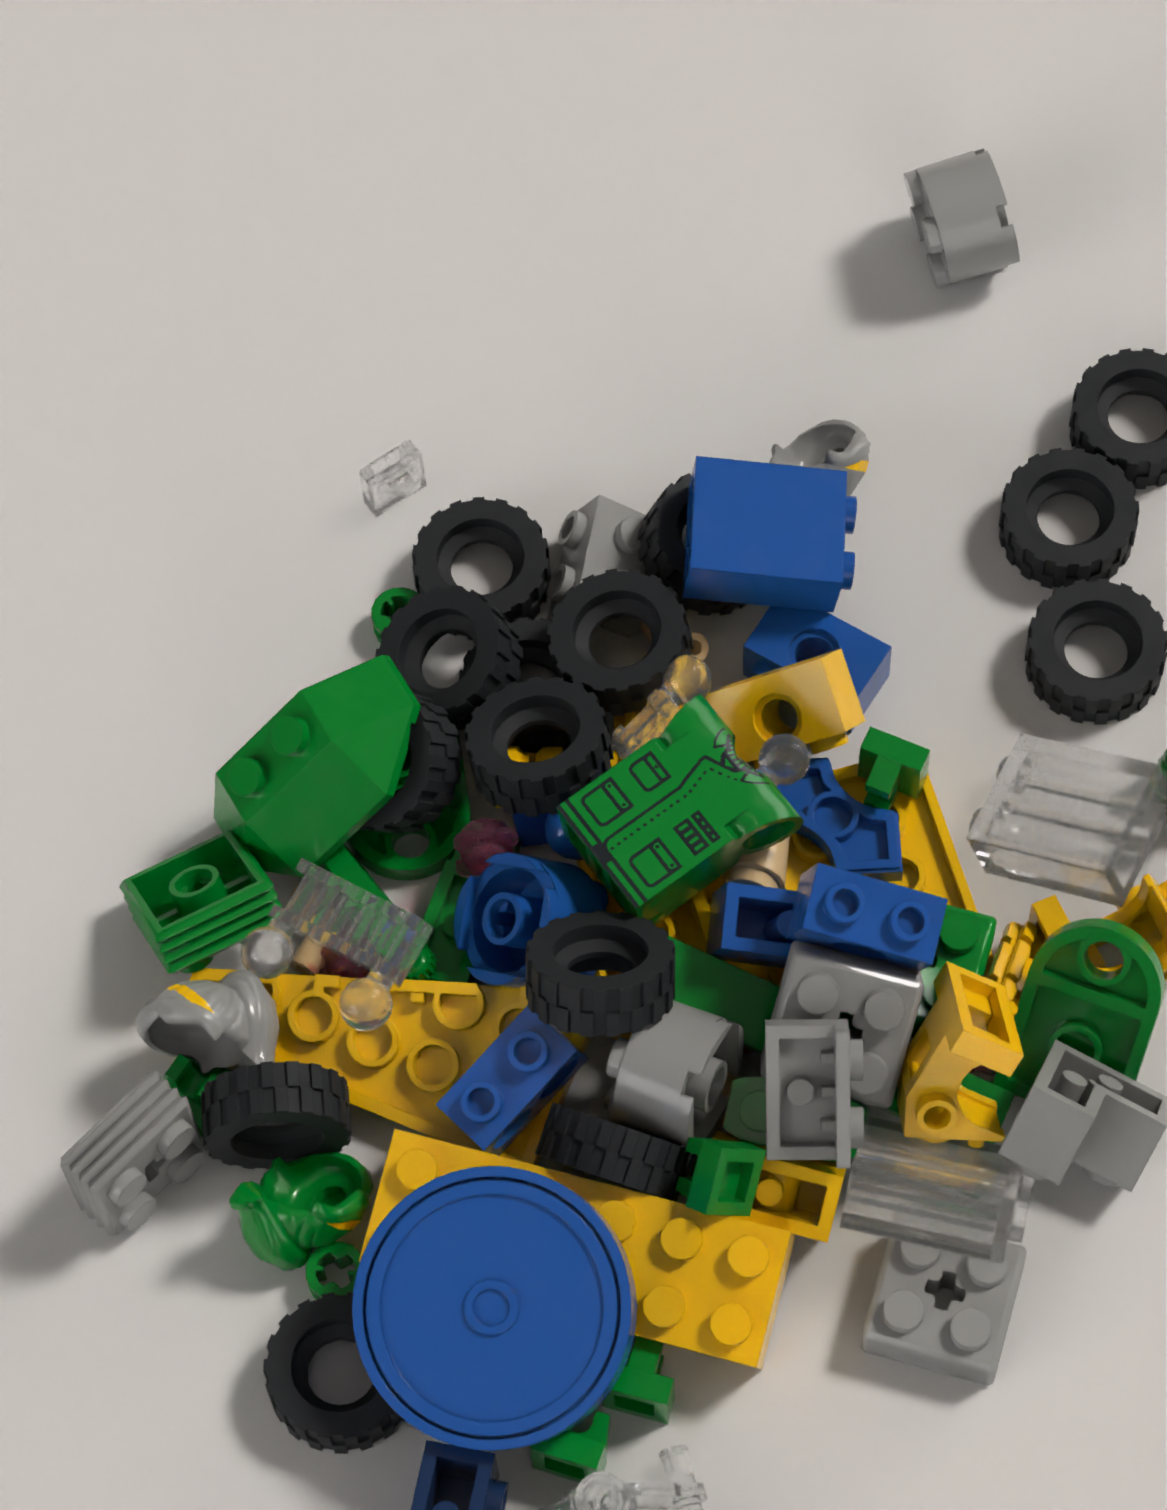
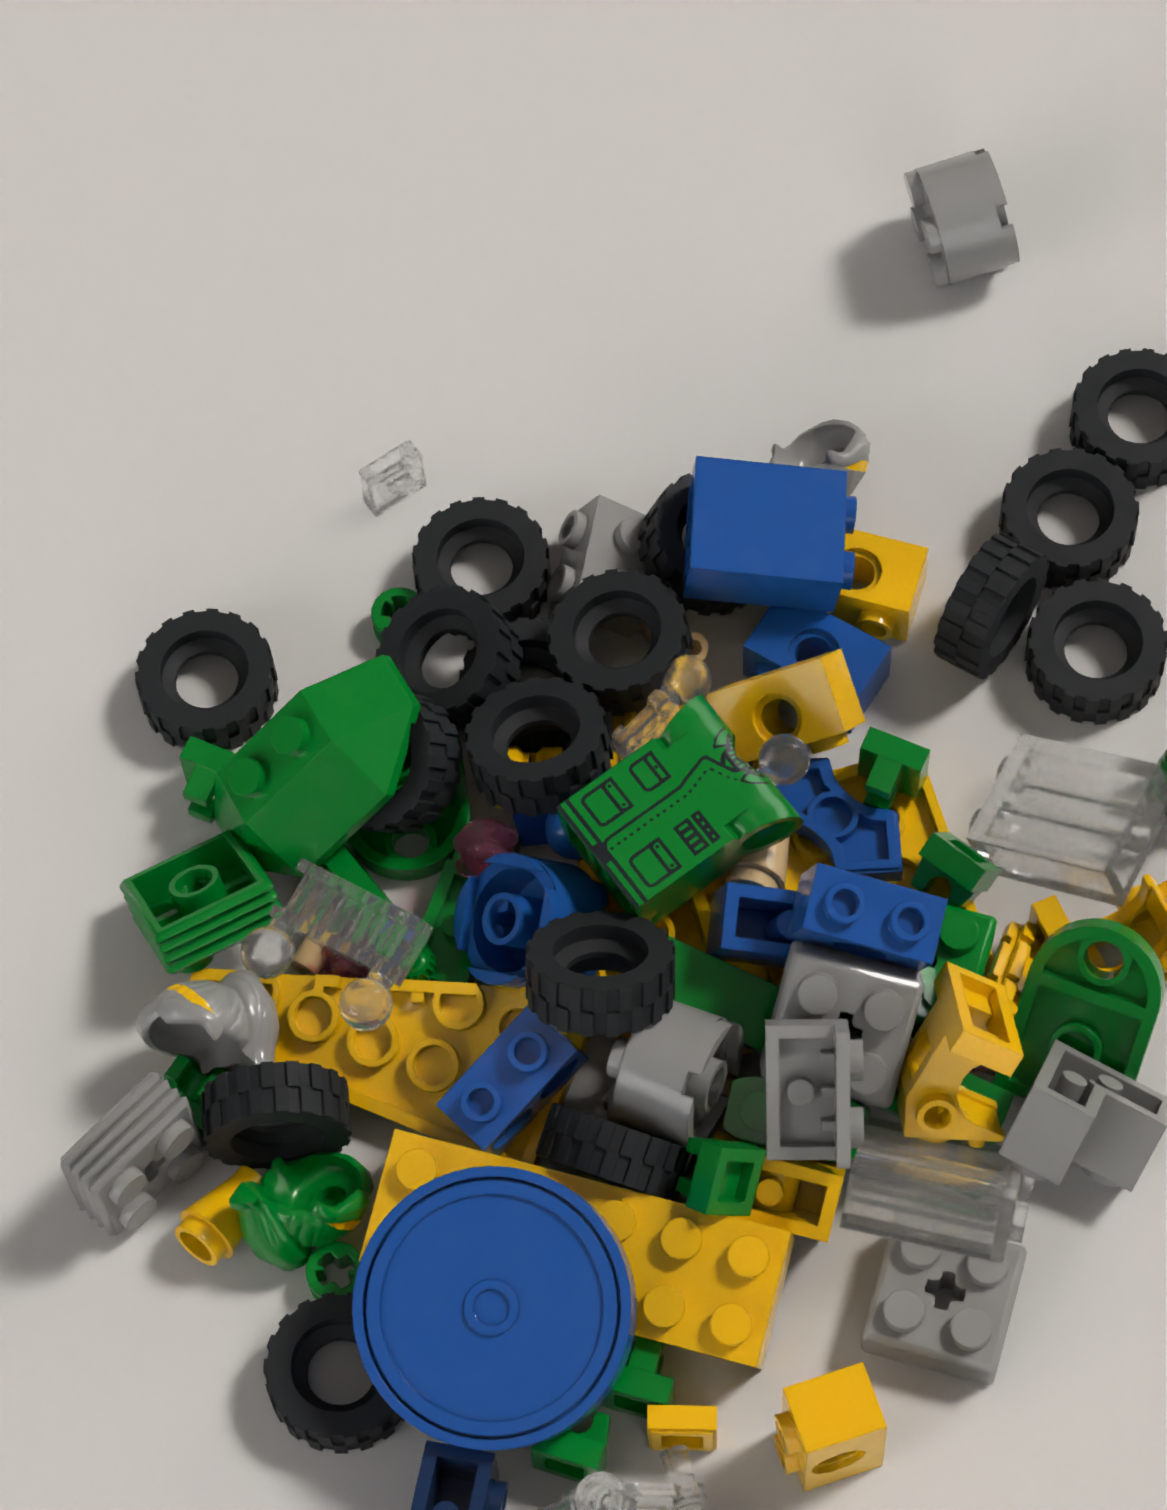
(199, 635): none -> black tyre
(200, 763): none -> green tile
(210, 1225): none -> yellow cone
(682, 1426): none -> yellow tile
(830, 1427): none -> yellow brick
(894, 581): none -> yellow brick
(959, 864): none -> green tile
(991, 605): none -> black tyre

